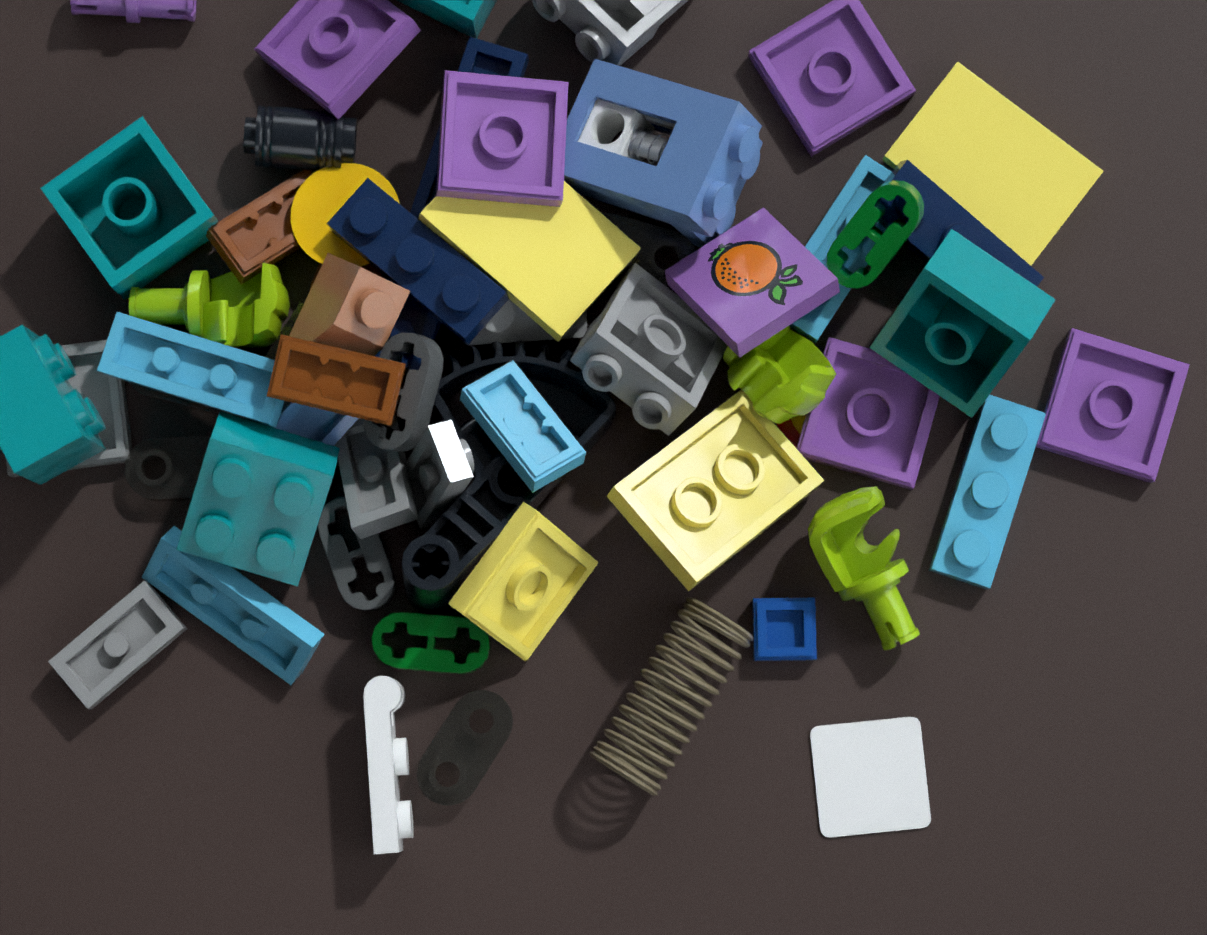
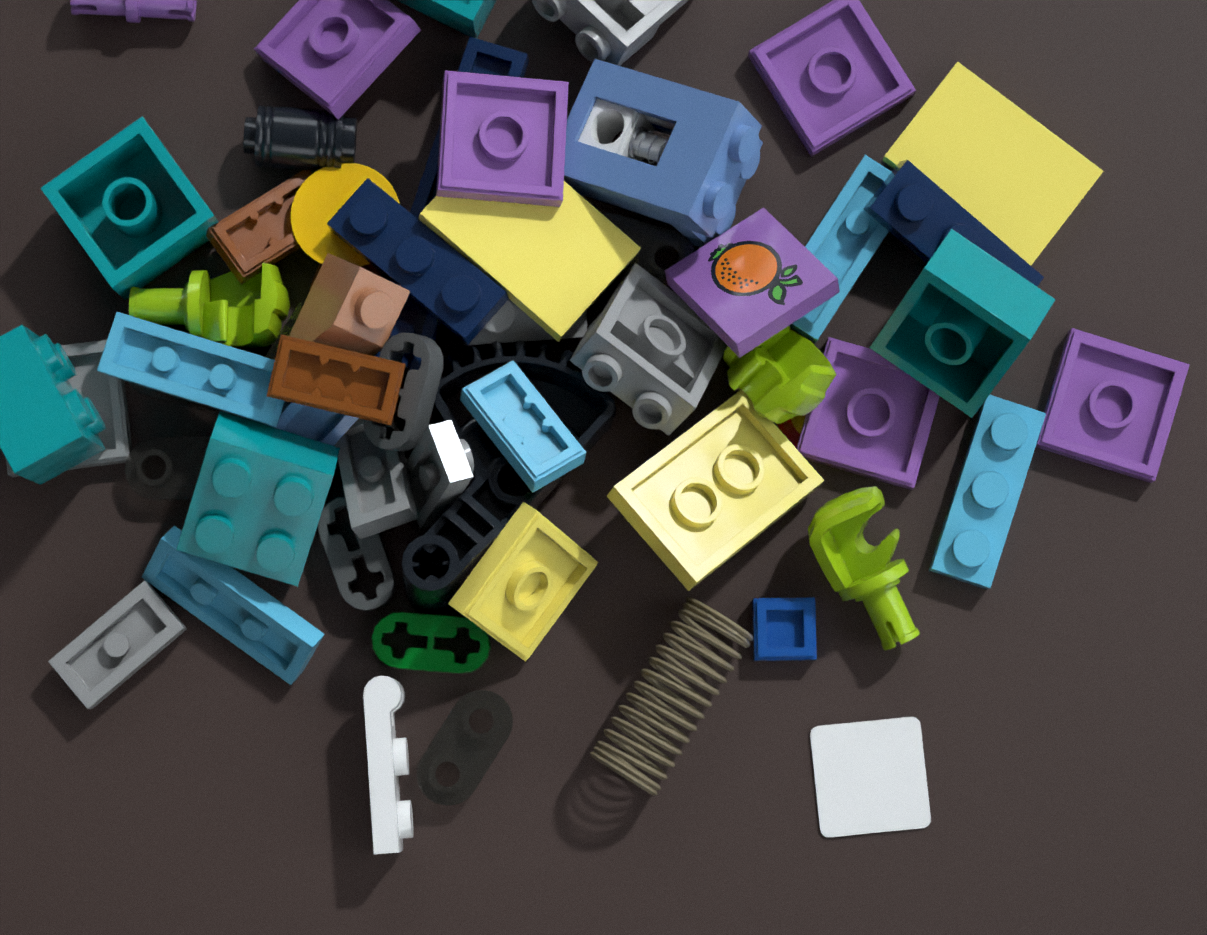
(863, 226): green beam -> none

